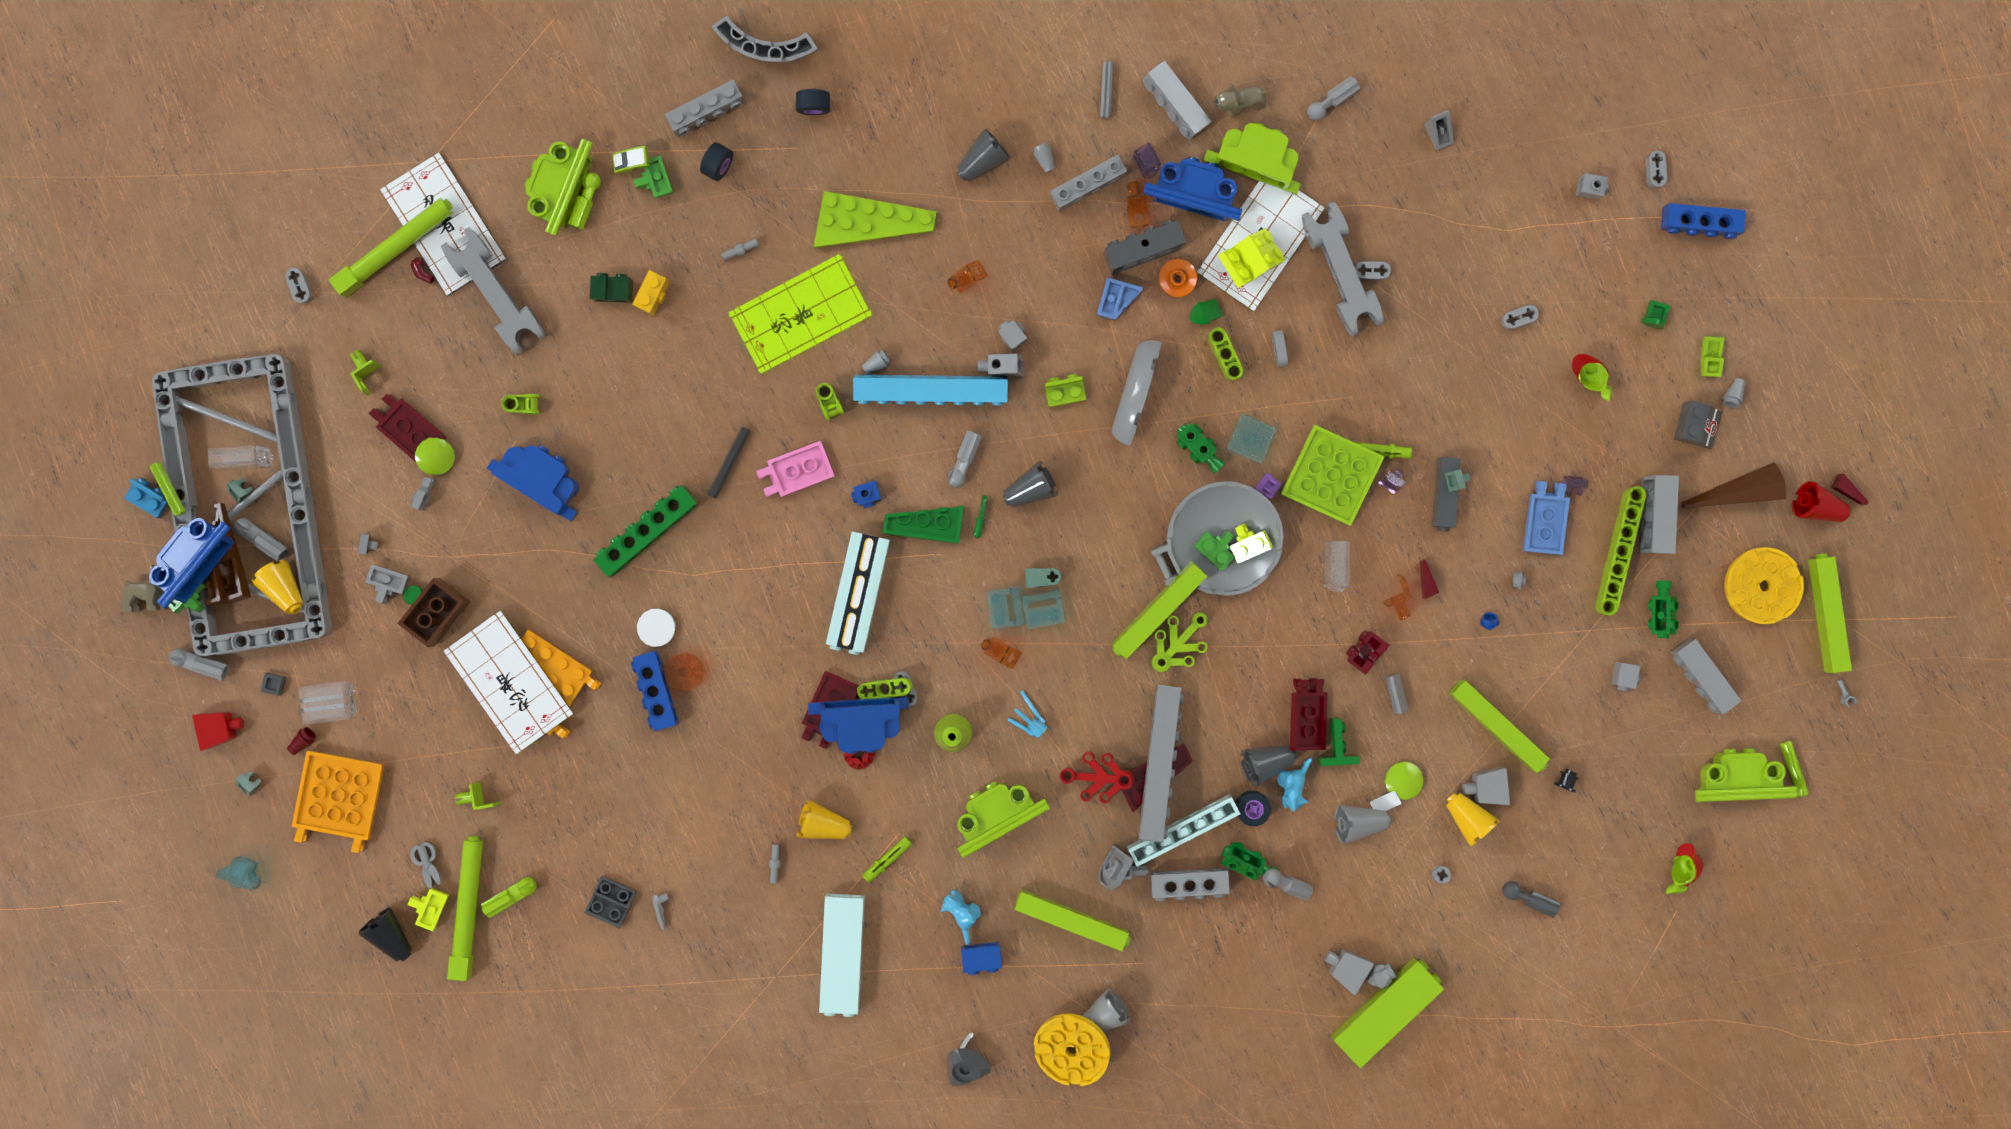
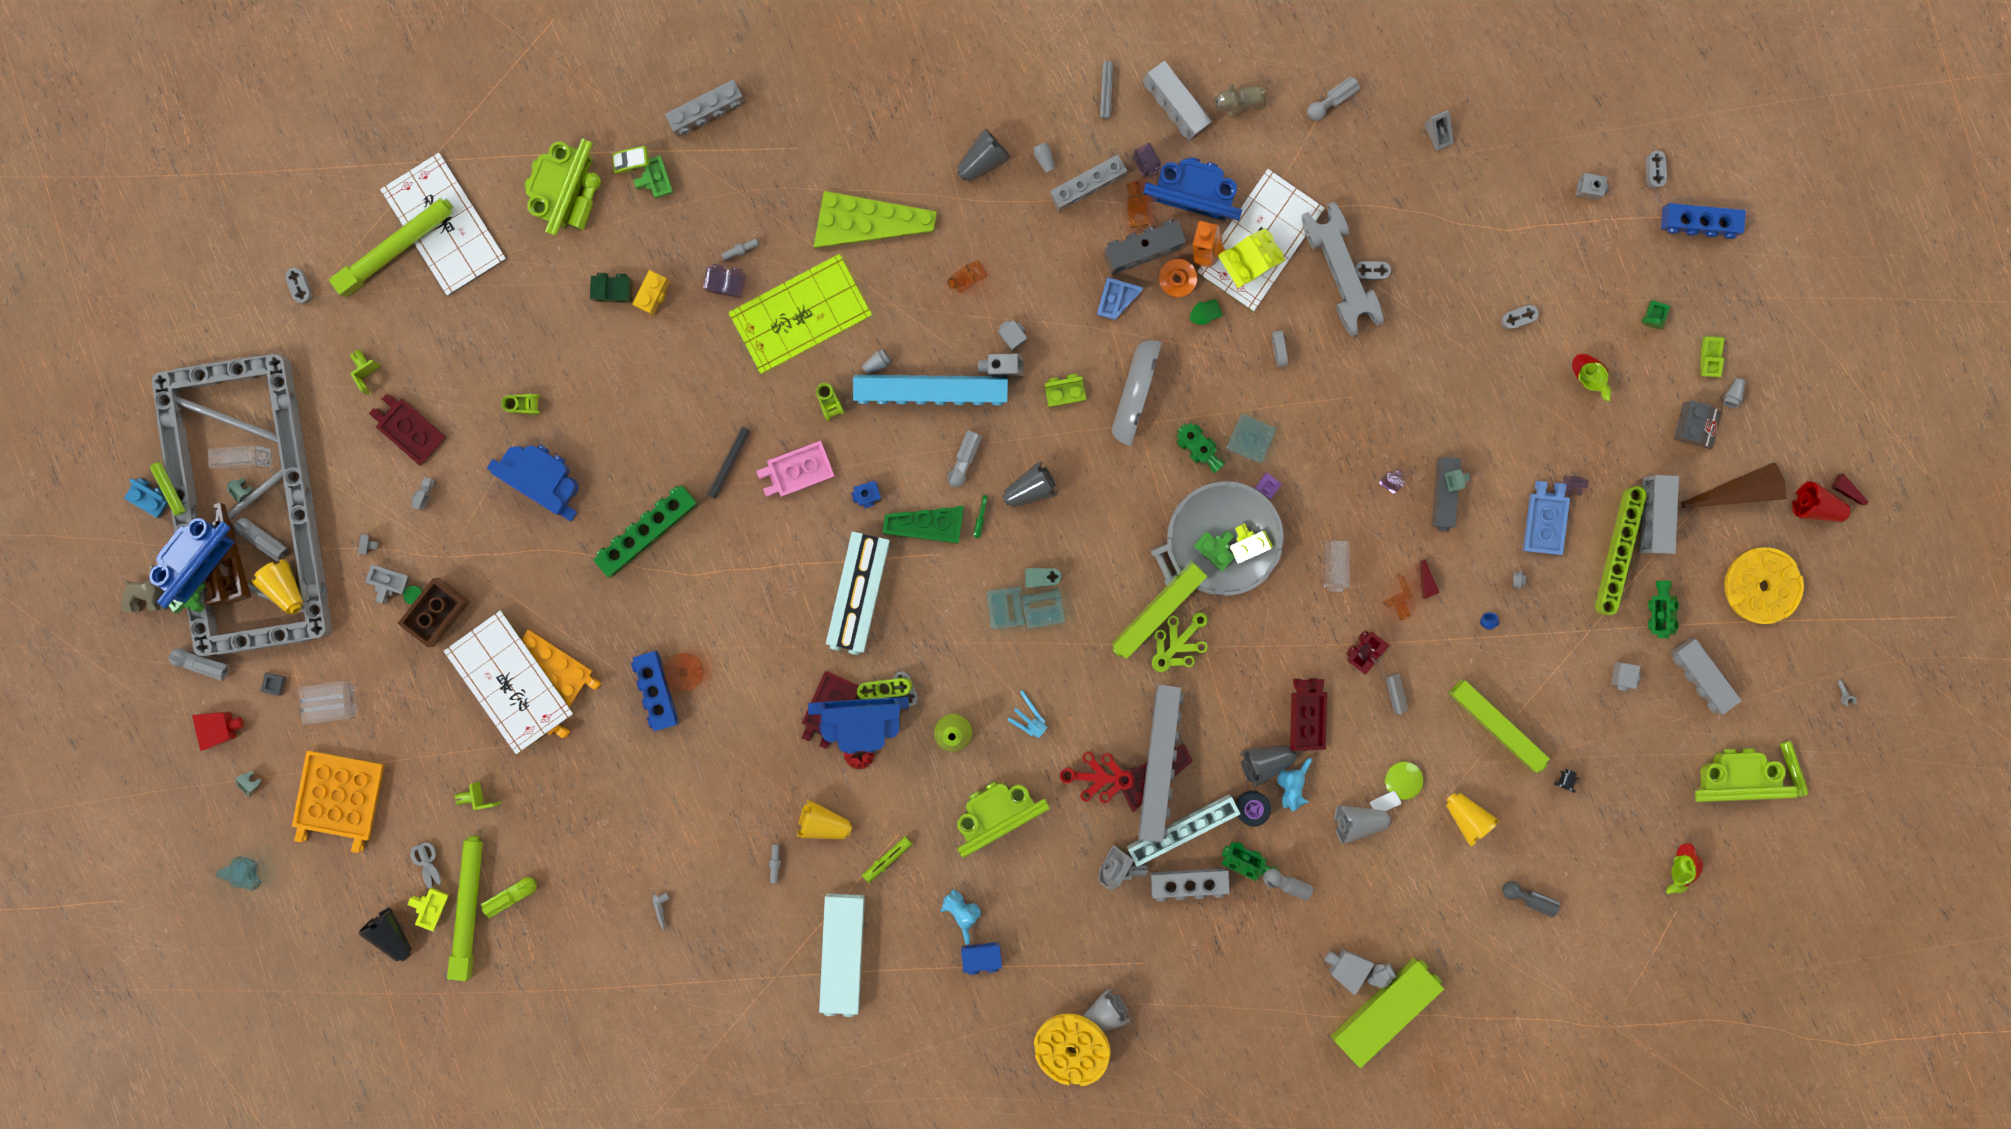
(301, 740): dark red cone -> none
(416, 266): dark red arm -> none
(434, 456): lime dish -> none
(473, 262): light grey piece -> none
(610, 902): dark grey slope -> none
(656, 627): white tile -> none
(716, 161): black wheel -> none
(724, 281): none -> clear purple brick
(760, 49): light grey brick -> none
(813, 102): black wheel -> none
(966, 1065): dark grey hat -> none
(1000, 651): clear orange bracket -> none
(1072, 920): lime brick -> none
(1207, 244): none -> orange piece
(1225, 344): lime beam -> none
(1258, 155): lime brick -> none
(1332, 475): lime plate -> none
(1338, 747): green bracket -> none
(1389, 450): lime pin -> none
(1444, 879): light grey bush -> none
(1489, 786): light grey torso -> none
(1829, 614): lime brick -> none

